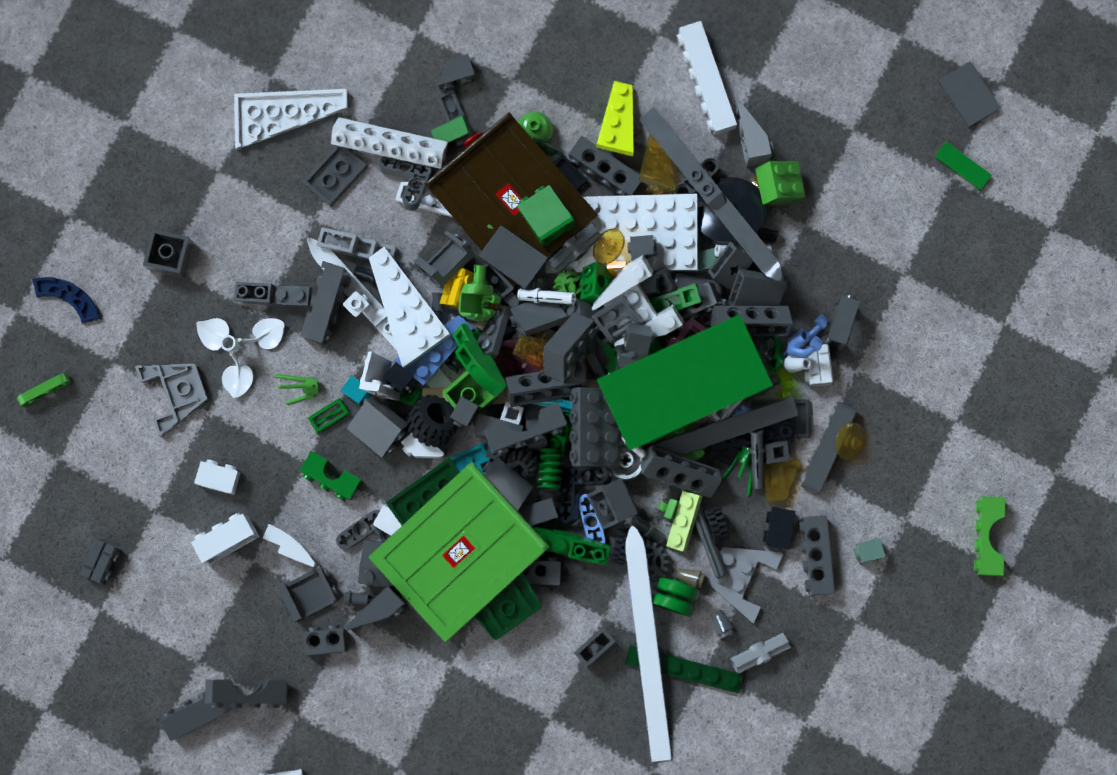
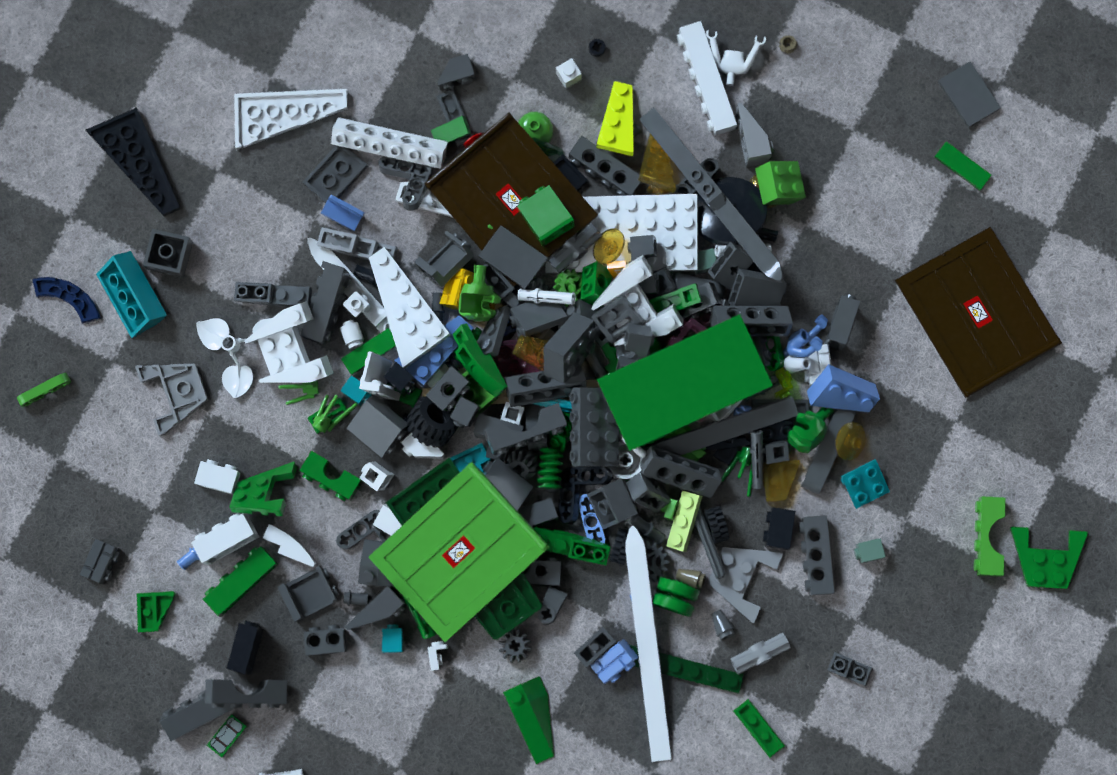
(131, 148): none -> black wing
(131, 293): none -> teal slope
(152, 610): none -> green wing
(188, 558): none -> medium blue pin
(226, 735): none -> tile
(240, 581): none -> green brick
(245, 647): none -> black brick
(255, 492): none -> green wing
(285, 350): none -> white wedge
(321, 420): none -> bright green plant
(342, 212): none -> medium blue panel
(352, 334): none -> white brick
(369, 478): none -> white brick
(379, 344): none -> green tile
(392, 639): none -> teal brick
(424, 628): none -> green plant
(436, 659): none -> white bracket
(438, 392): none -> dark grey brick
(517, 639): none -> dark grey gear
(531, 712): none -> green wedge
(553, 602): none -> dark grey piece
(568, 73): none -> white brick
(591, 46): none -> black bush
(614, 661): none -> medium blue brick
(648, 492): none -> dark grey brick
(733, 61): none -> white piece
(758, 728): none -> green tile
(788, 39): none -> dark tan plate
(814, 432): none -> green piece
(842, 391): none -> medium blue wedge
(850, 669): none -> dark grey slope
(865, 483): none -> teal hinge
(978, 312): none -> dark brown door
(1045, 566): none -> green wing

